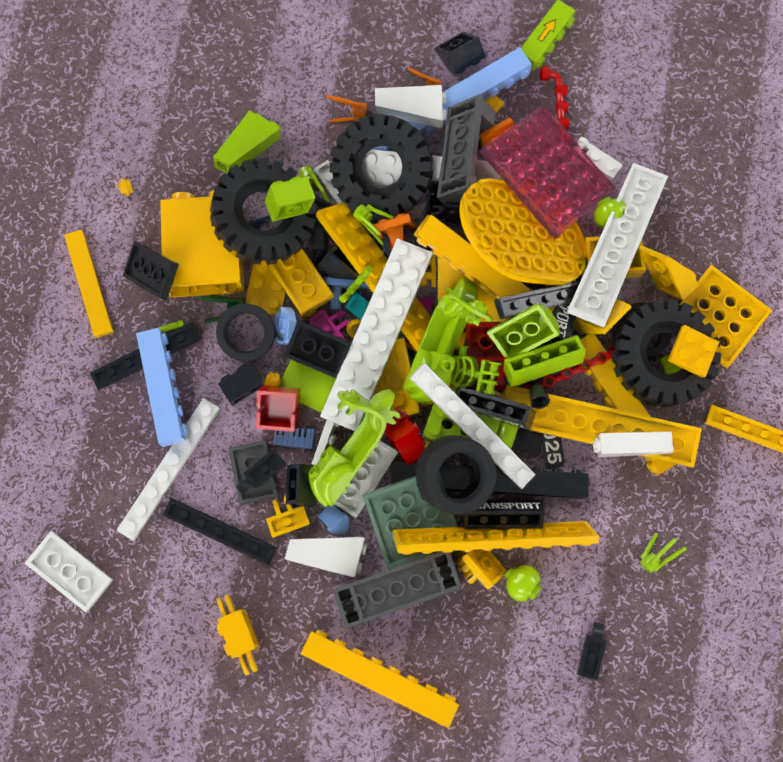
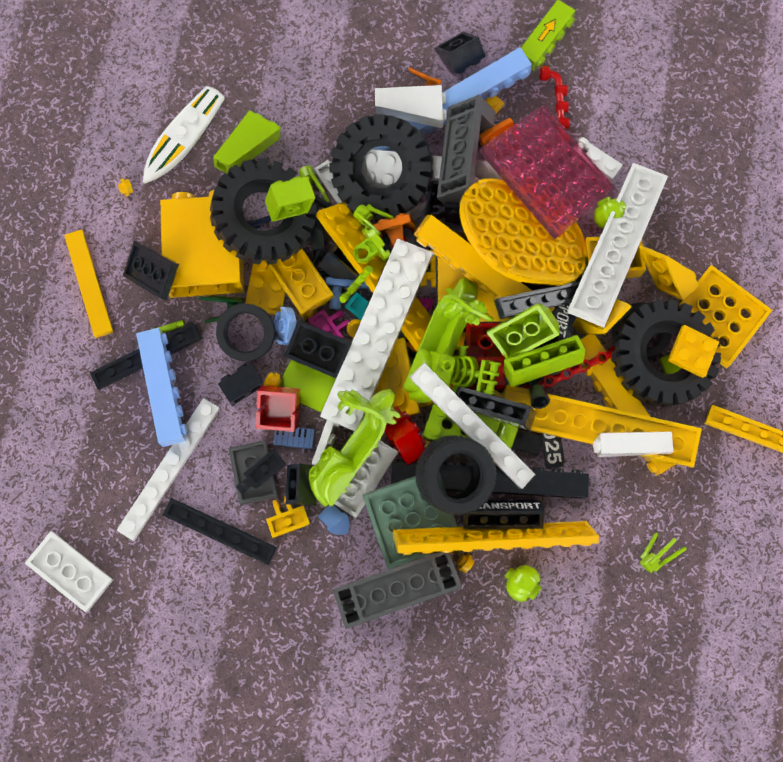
(182, 133): none -> white piece
(238, 634): yellow brick -> none
(329, 554): white slope -> none
(358, 109): orange plant -> none
(373, 245): none -> lime tile
(379, 678): yellow brick -> none
(483, 567): yellow tile -> none
(592, 653): black plate -> none

